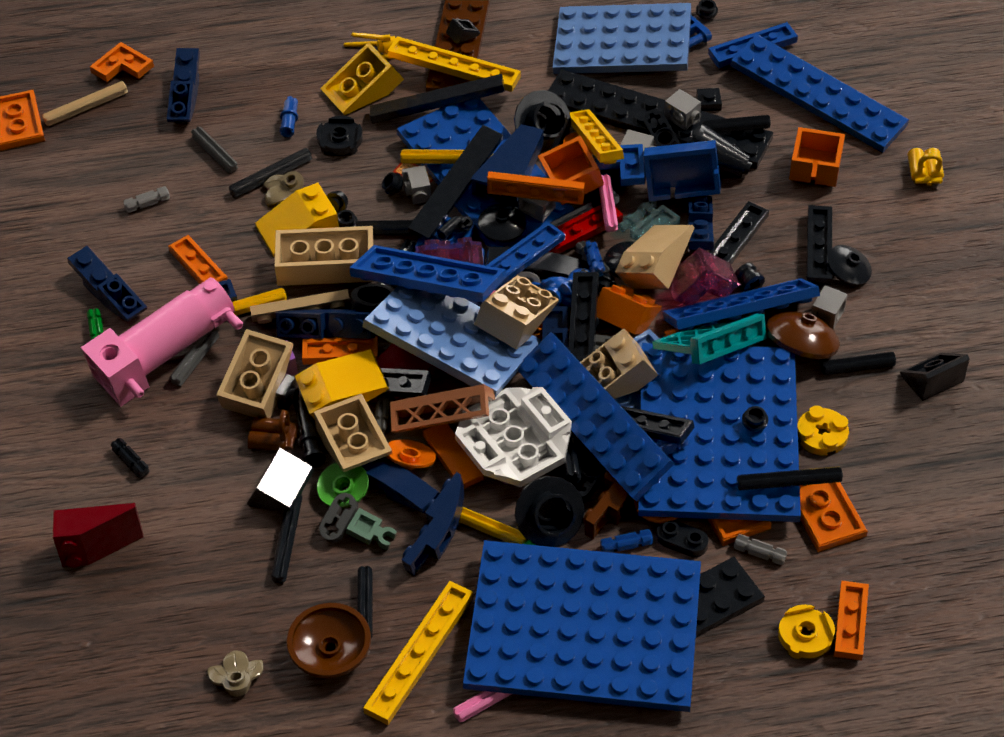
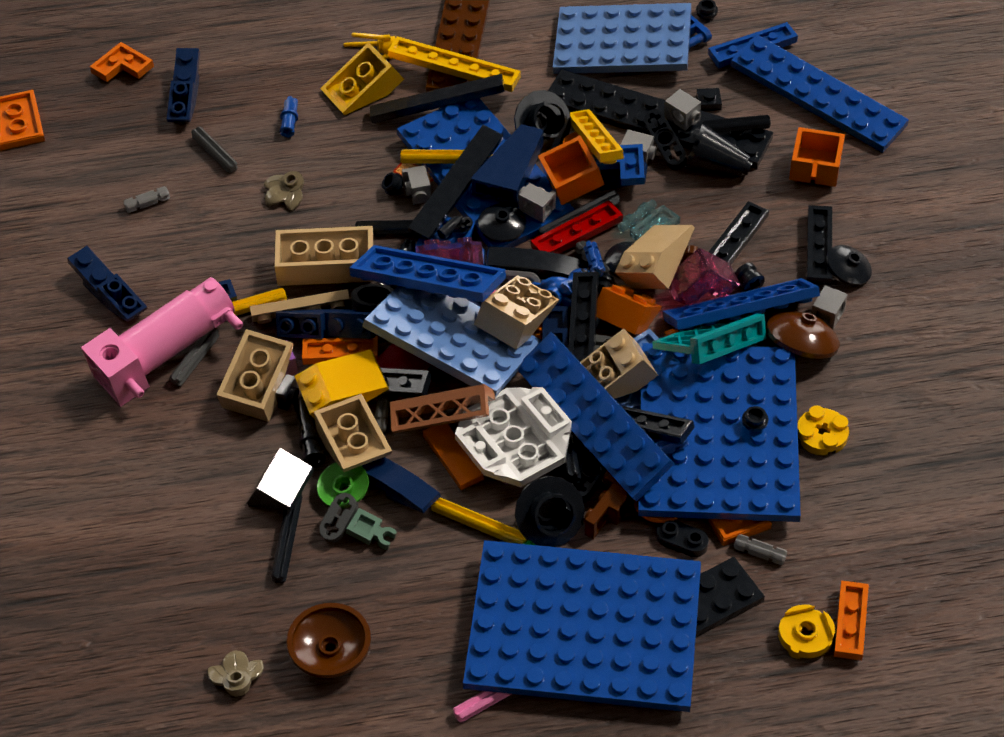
(85, 103): tan axle -> none
(94, 322): green axle -> none
(94, 532): dark red slope -> none
(130, 458): black axle -> none
(195, 260): orange tile -> none
(272, 433): reddish brown piece -> none
(277, 168): black axle -> none
(301, 210): yellow slope -> none
(338, 200): black plate -> none
(346, 218): black plate -> none
(347, 144): black plate -> none
(365, 594): black axle -> none
(411, 454): orange dish -> none
(418, 653): yellow plate -> none
(443, 518): dark blue slope -> none
(461, 30): black slope -> none
(528, 250): blue tile -> none
(535, 187): orange tile -> none
(608, 205): bright pink axle -> none
(626, 541): blue axle -> none
(686, 166): blue piece -> none
(701, 217): dark blue slope -> none
(789, 478): black axle -> none
(829, 516): orange tile -> none
(858, 363): black axle -> none
(925, 166): yellow piece -> none
(936, 374): black slope -> none

